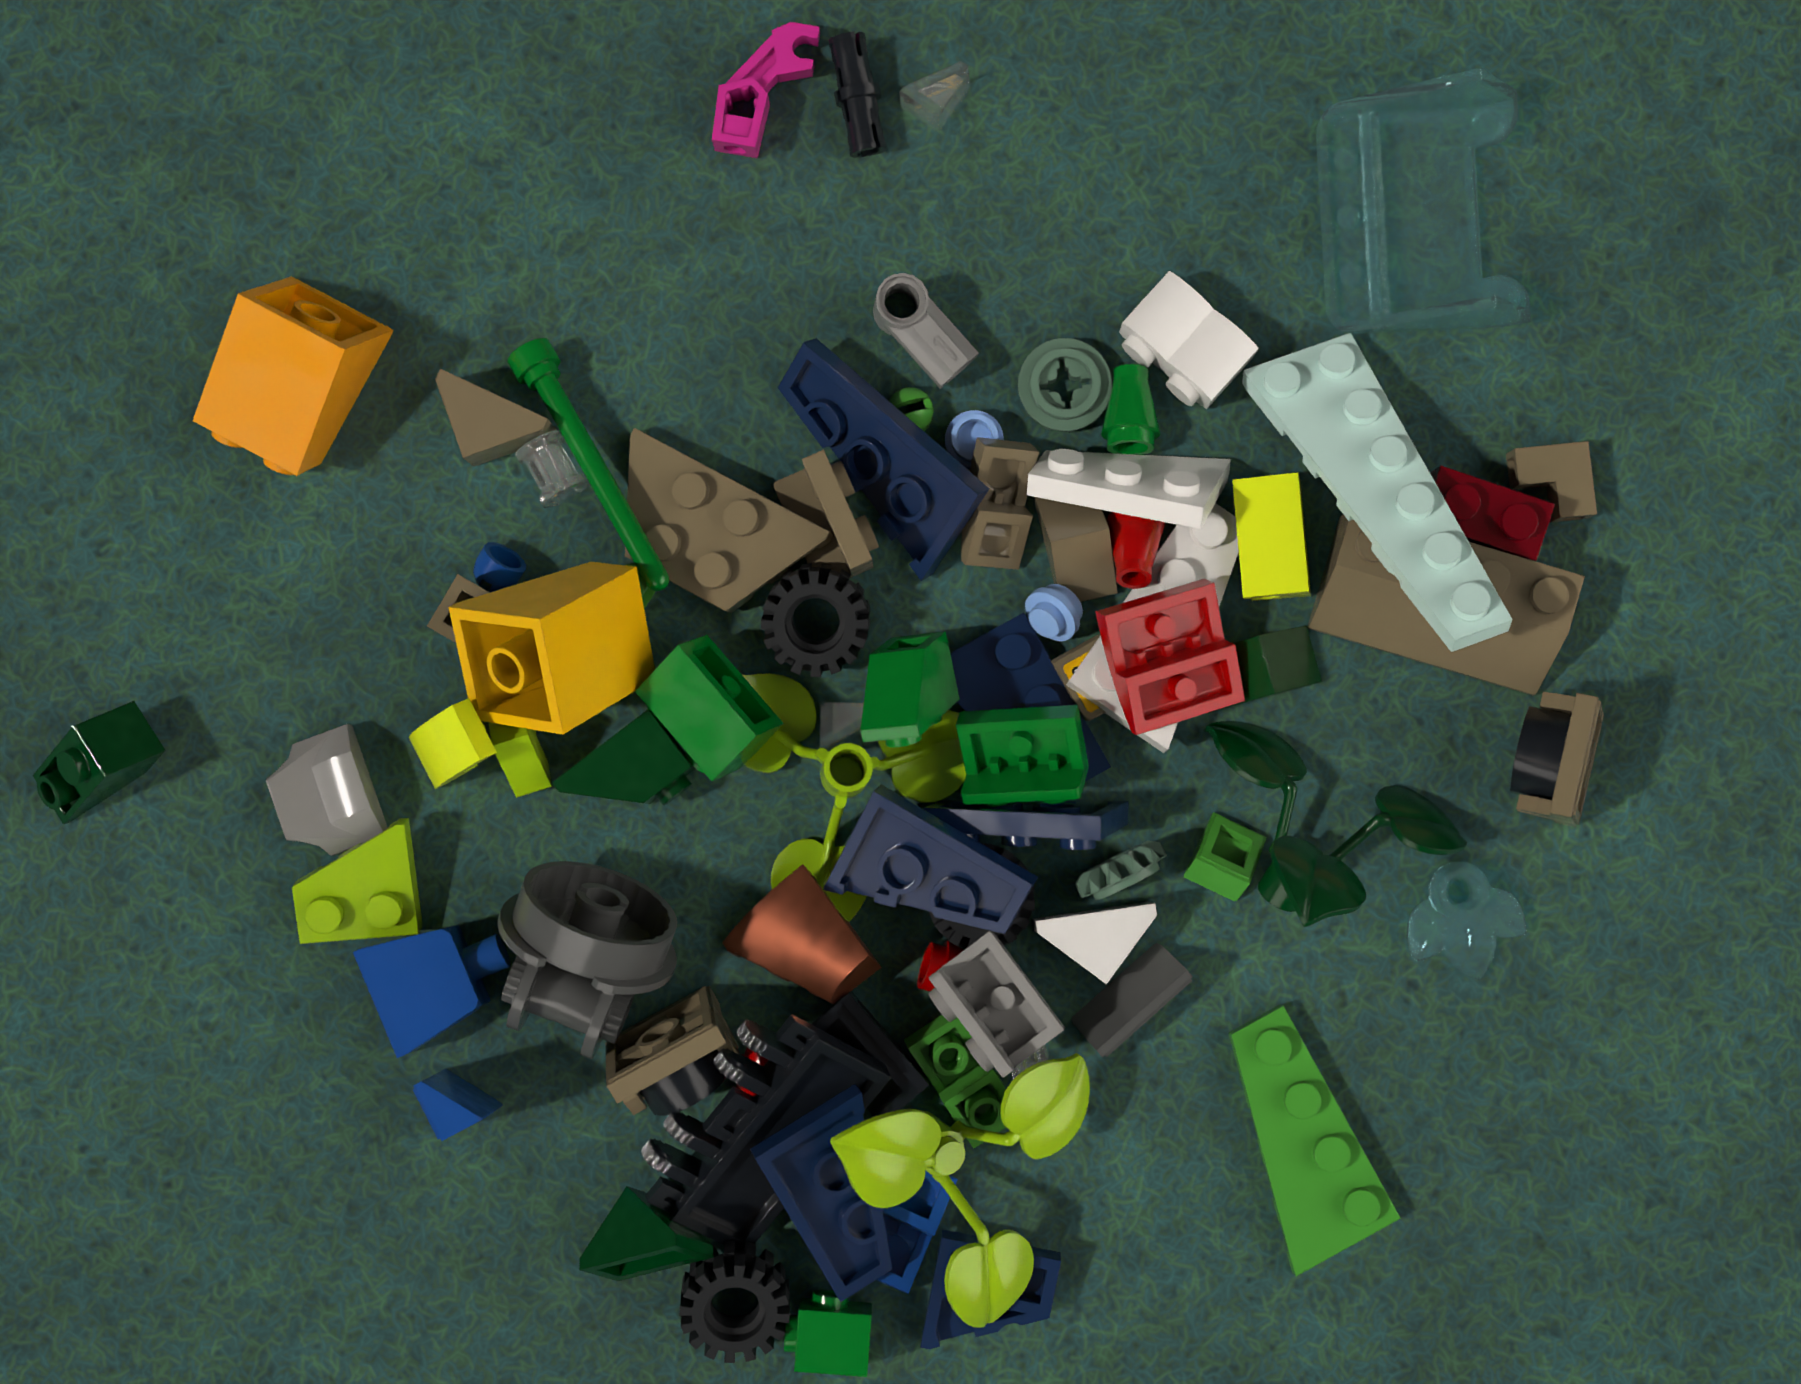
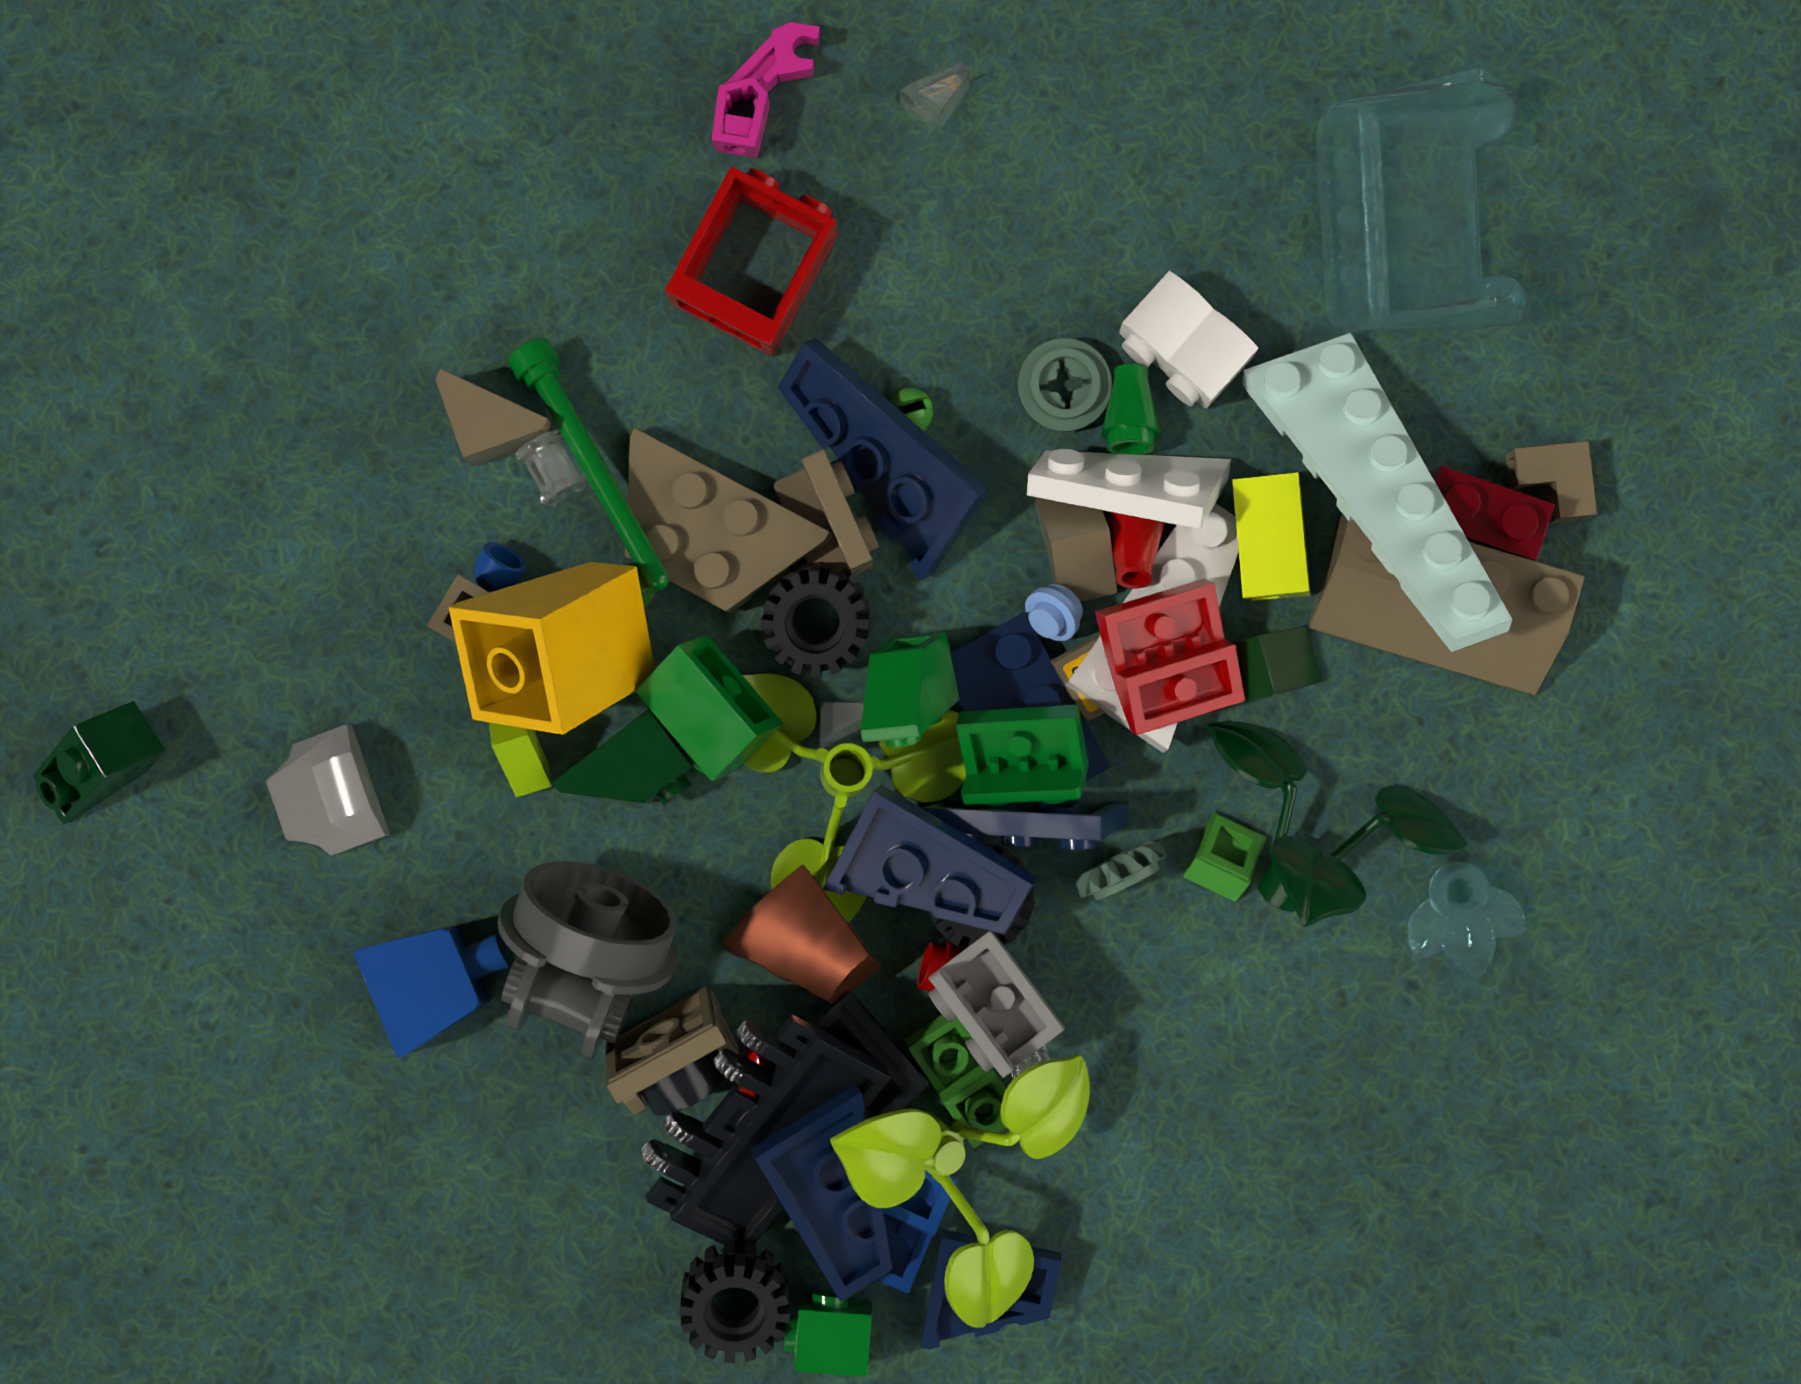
(288, 373): light orange slope -> none
(362, 892): lime wing -> none
(452, 743): neon yellow slope -> none
(452, 1103): blue slope -> none
(641, 1241): dark green slope -> none
(724, 313): none -> red window
(857, 94): black pin -> none
(927, 333): light grey piece -> none
(965, 429): light blue plate -> none
(1001, 522): dark tan slope -> none
(1098, 937): white slope -> none
(1131, 999): dark grey slope -> none
(1312, 1158): bright green wing -> none
(1557, 756): piece -> none

